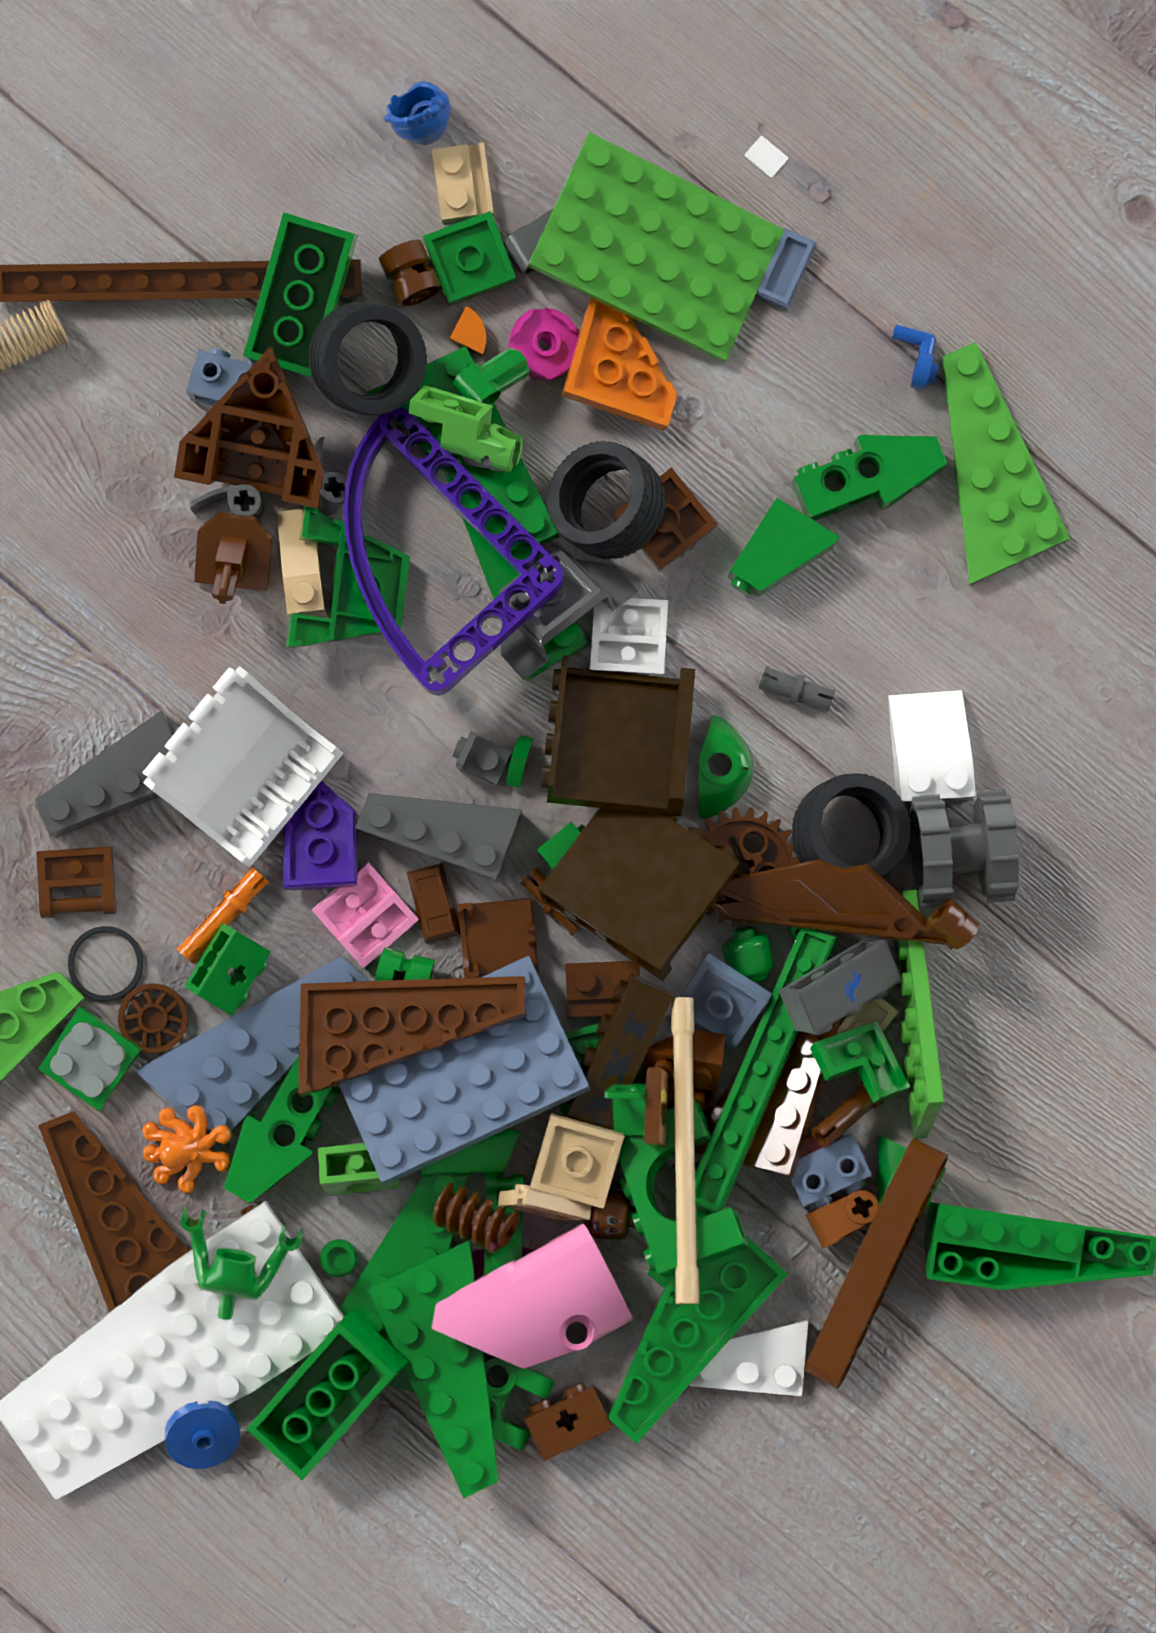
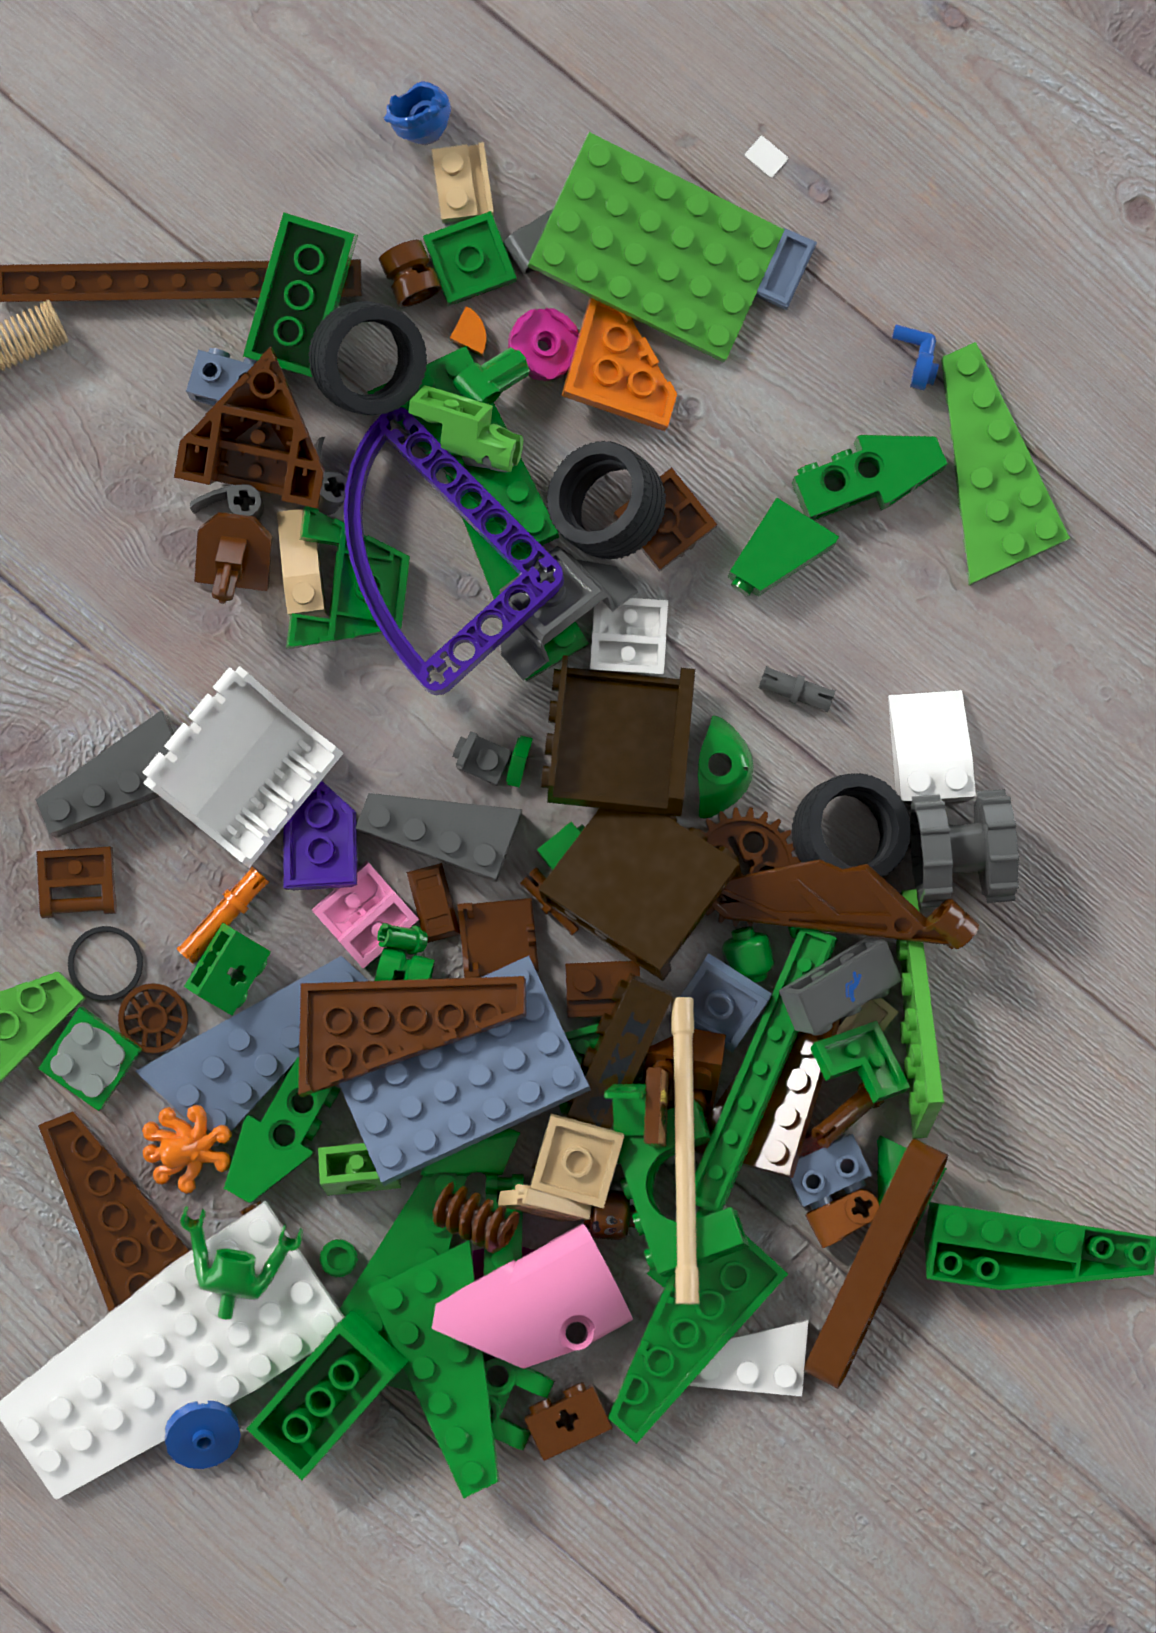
(408, 939): none -> green pin

